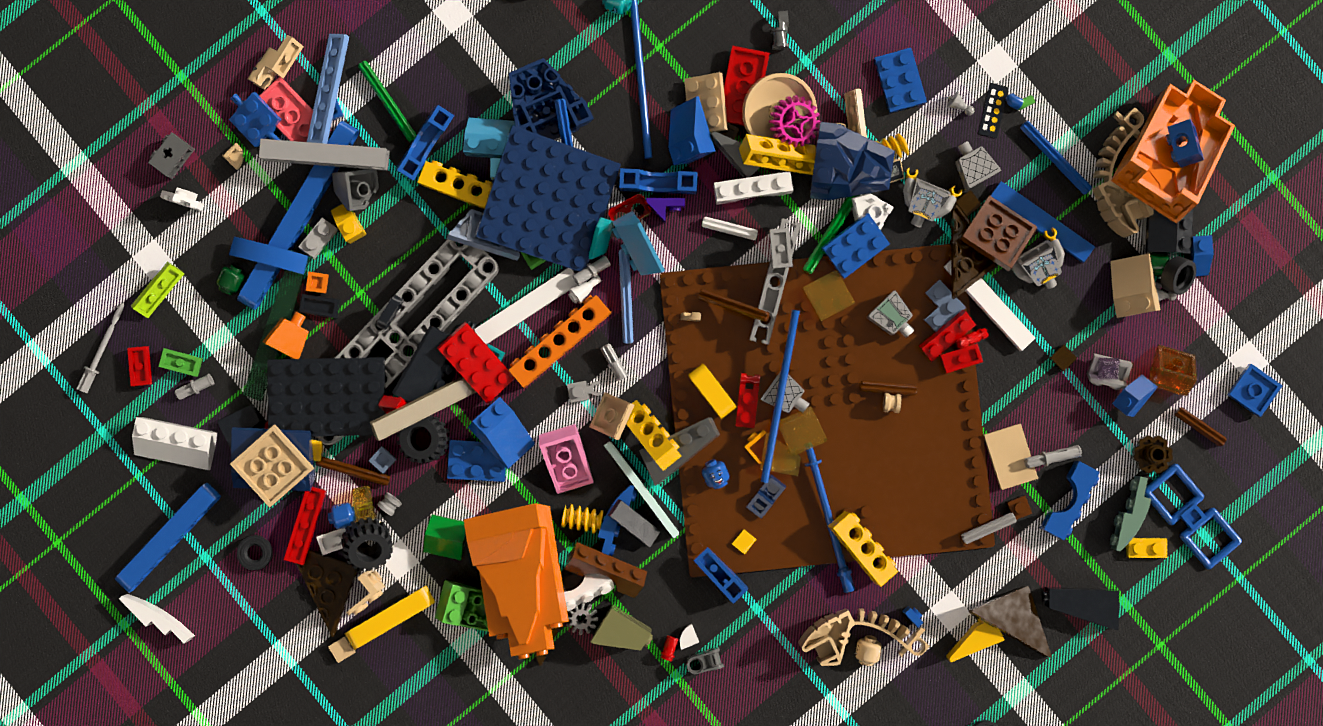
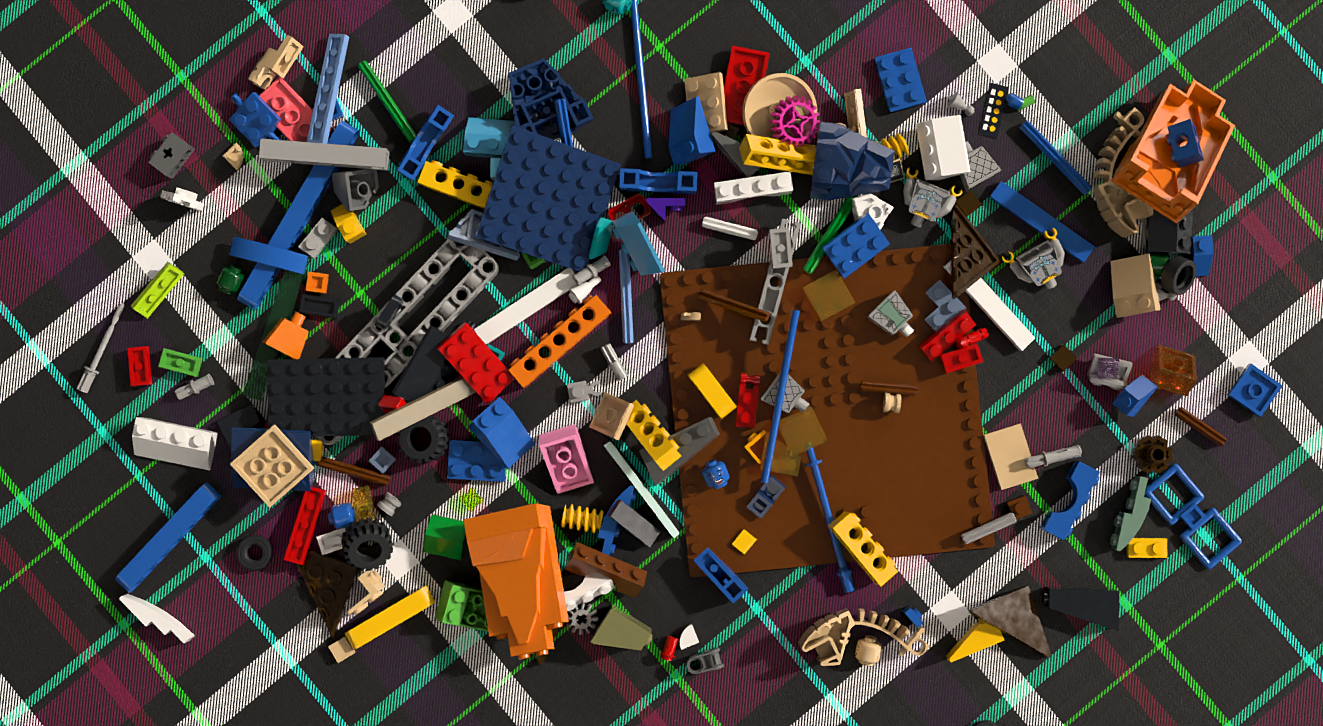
(466, 499): none -> clear neon green plate
(779, 33): dark grey connector -> none
(943, 147): none -> white slope
(999, 233): reddish brown plate -> none

